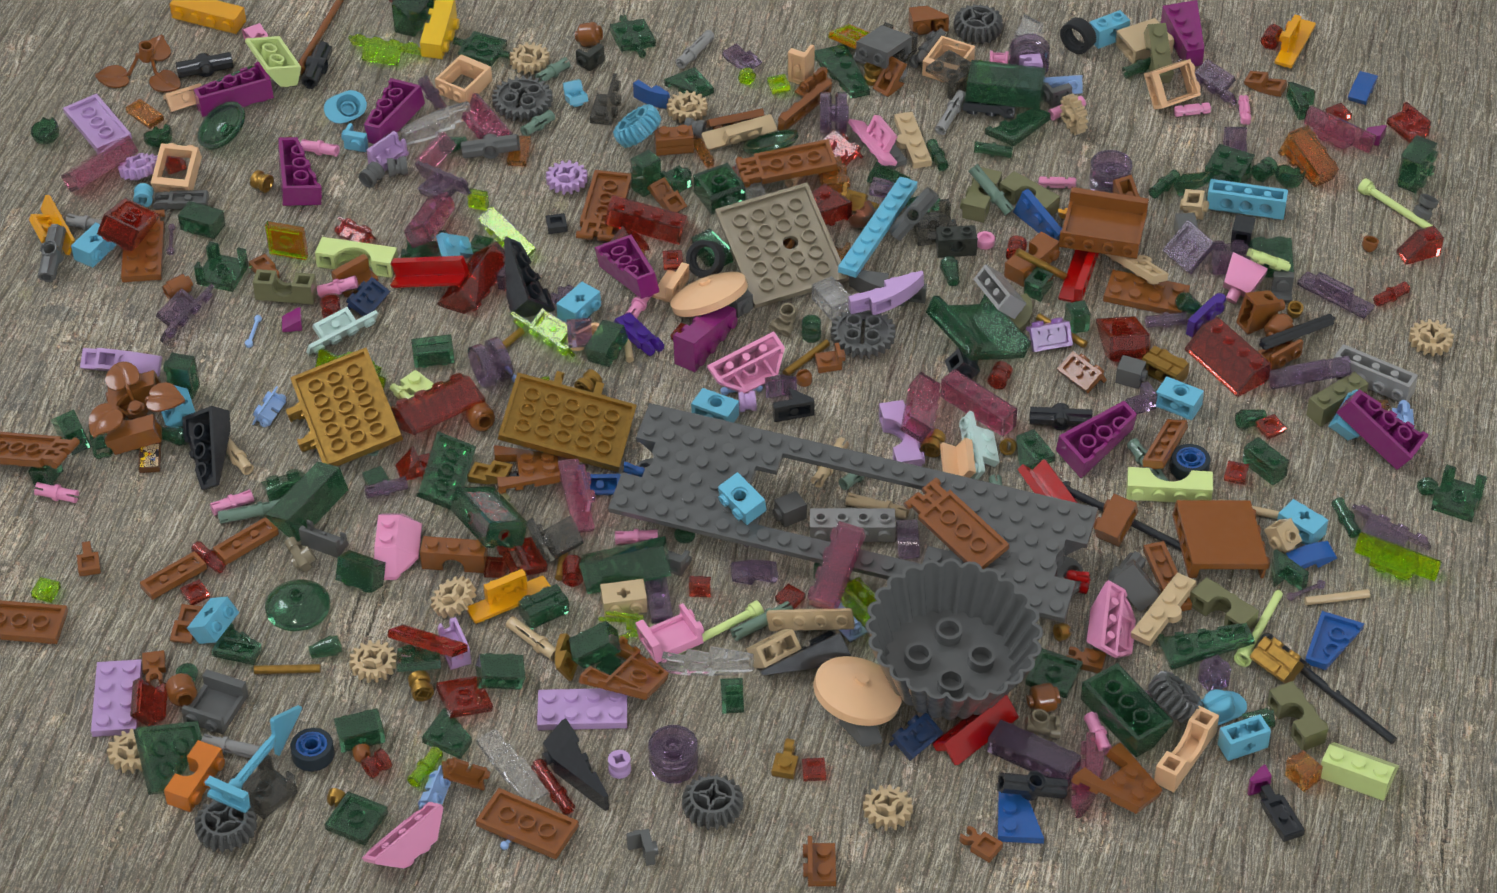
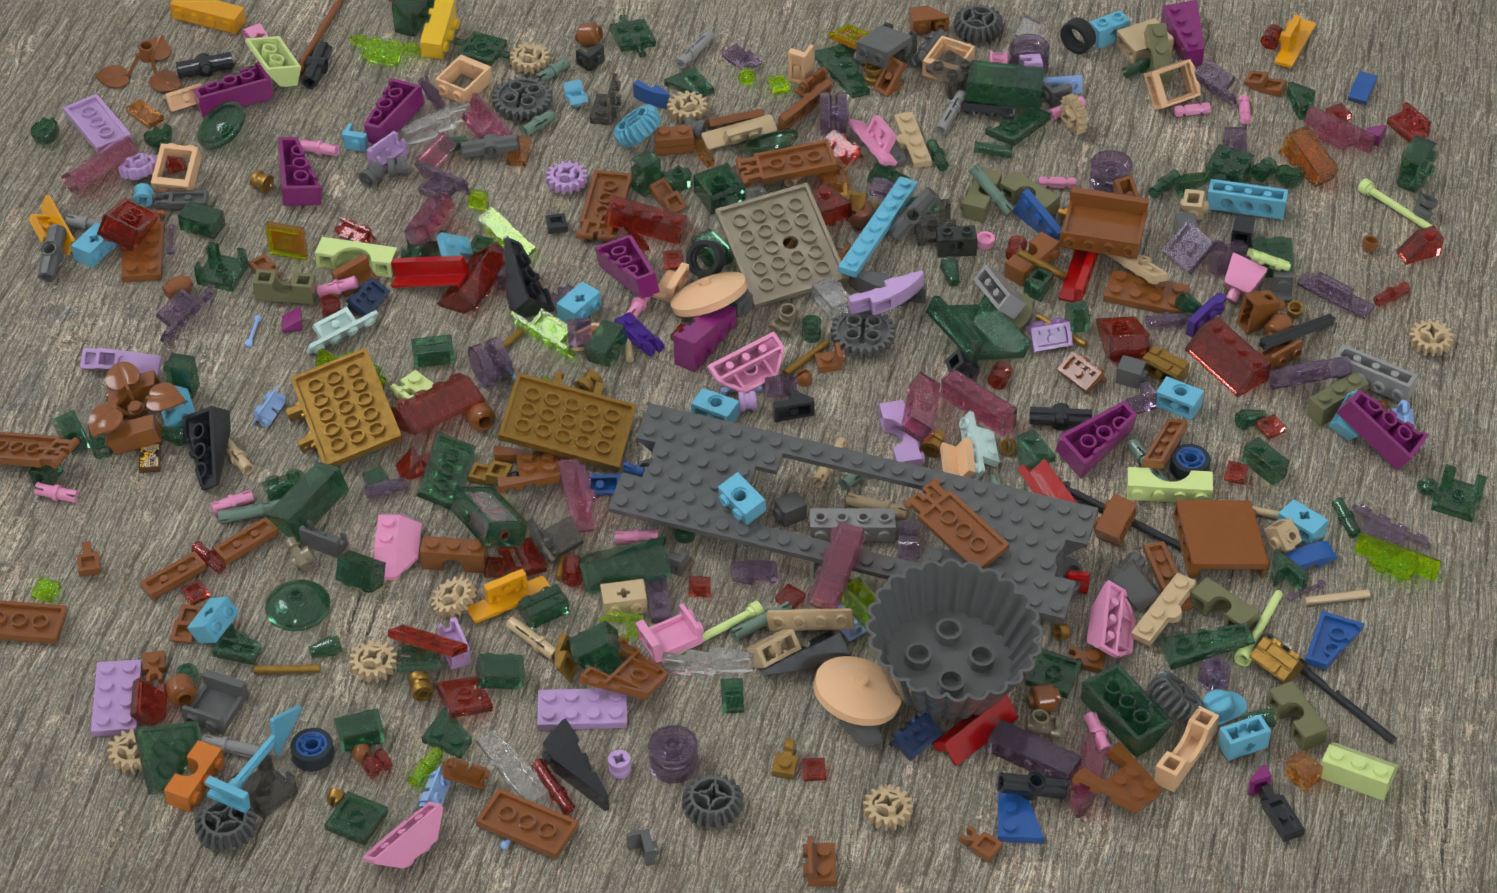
(345, 106): medium azure piece -> none

